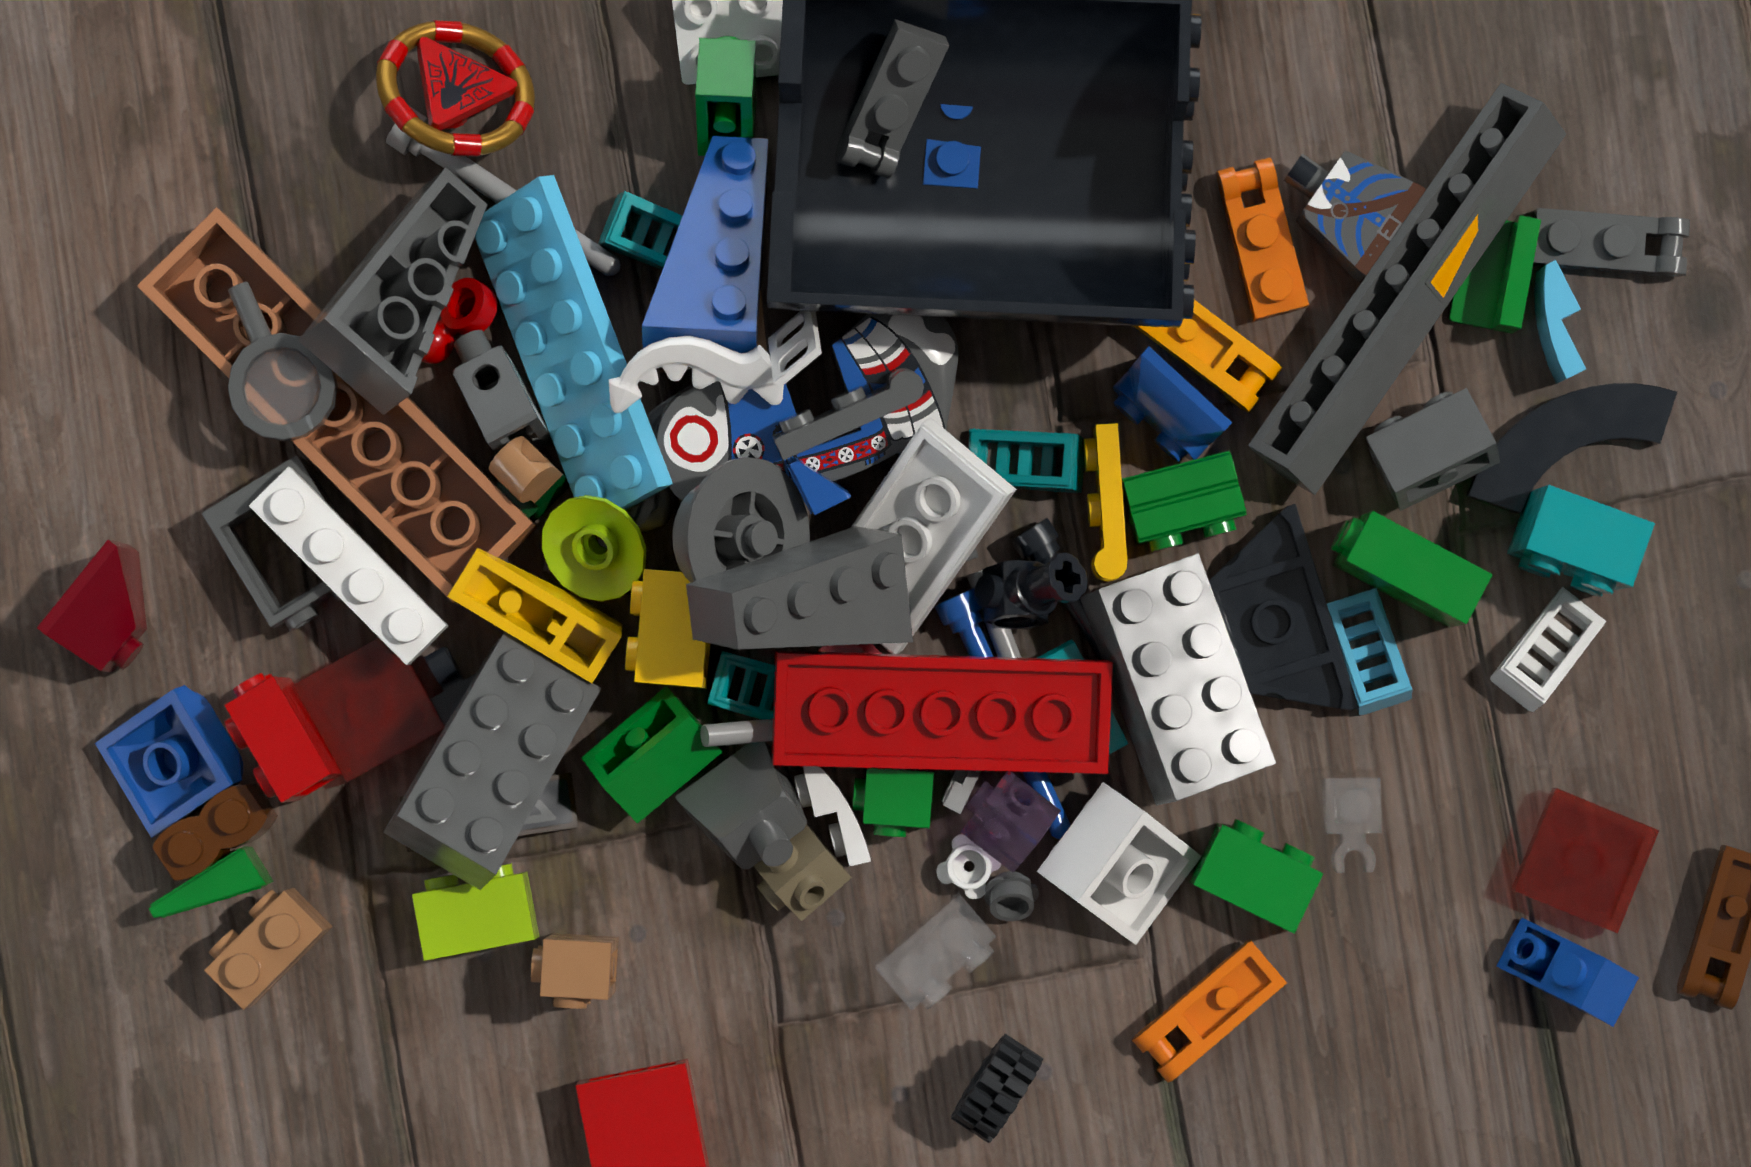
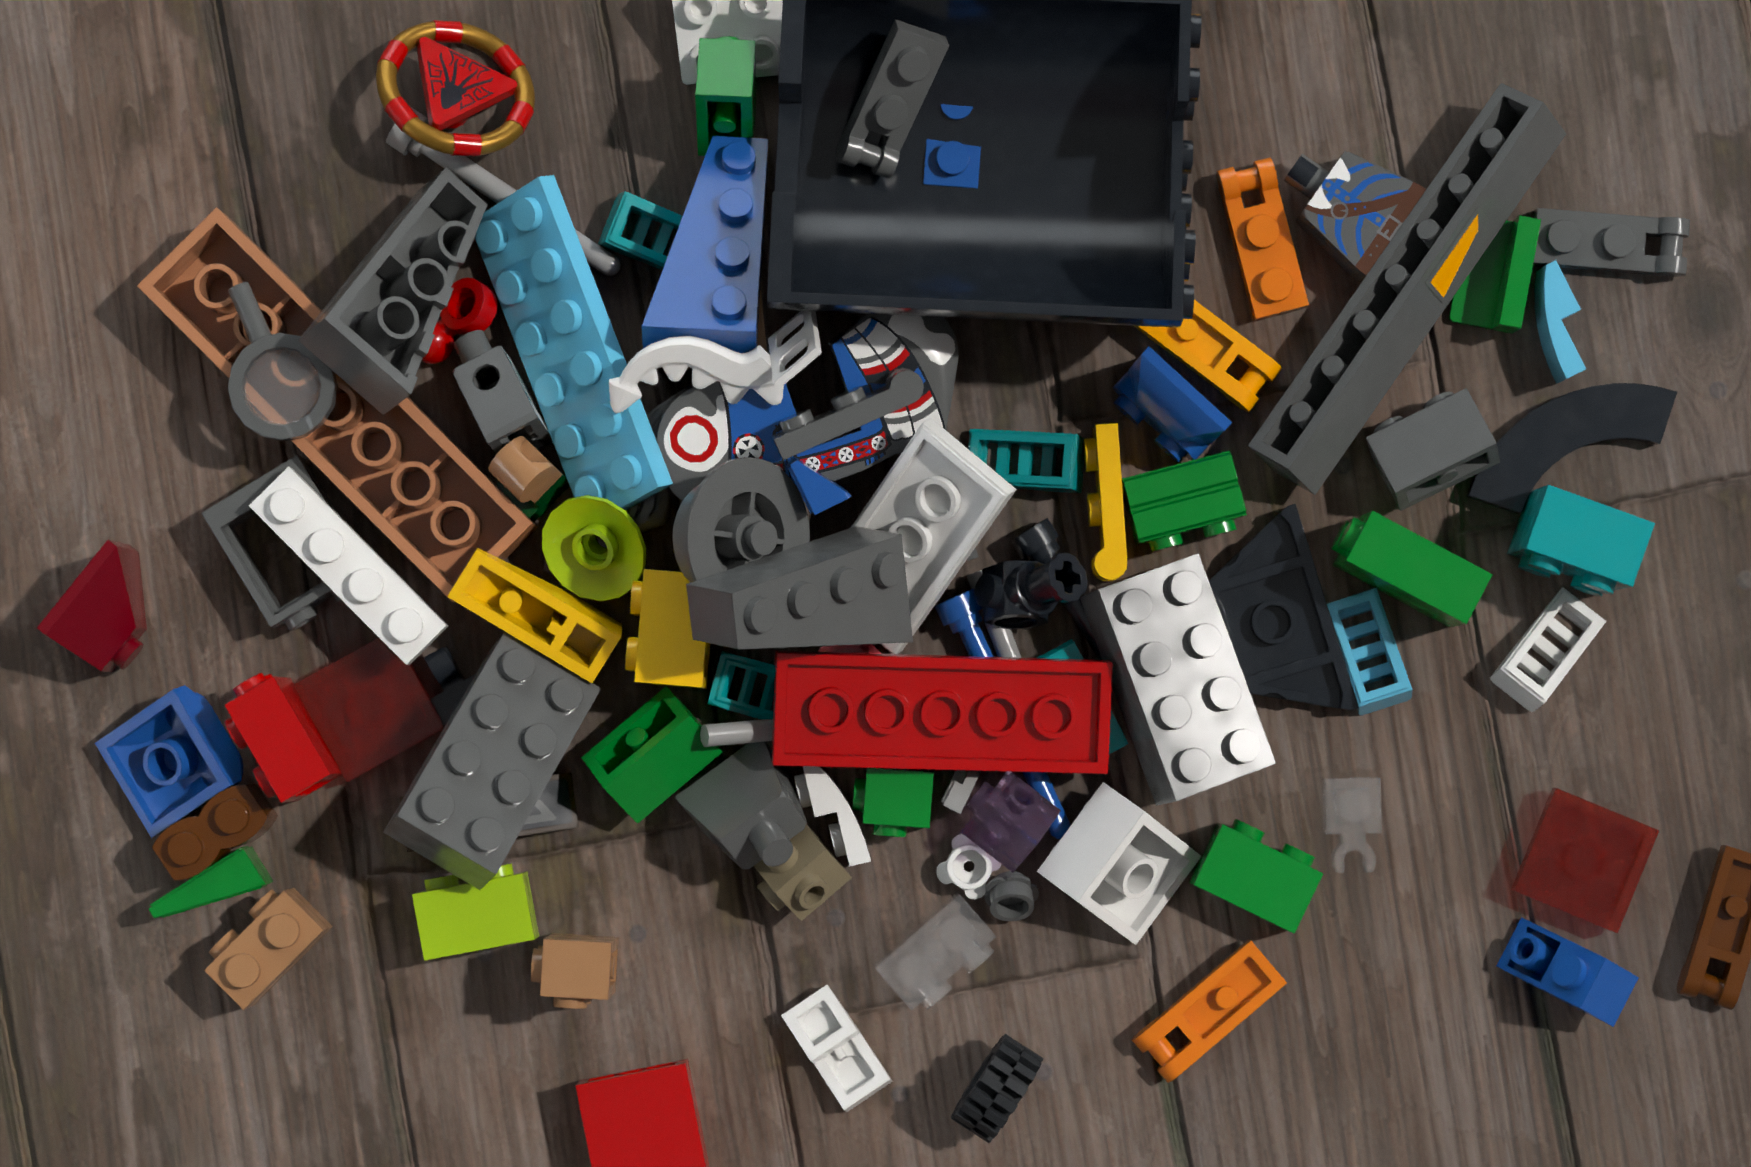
(836, 1048): none -> white slope

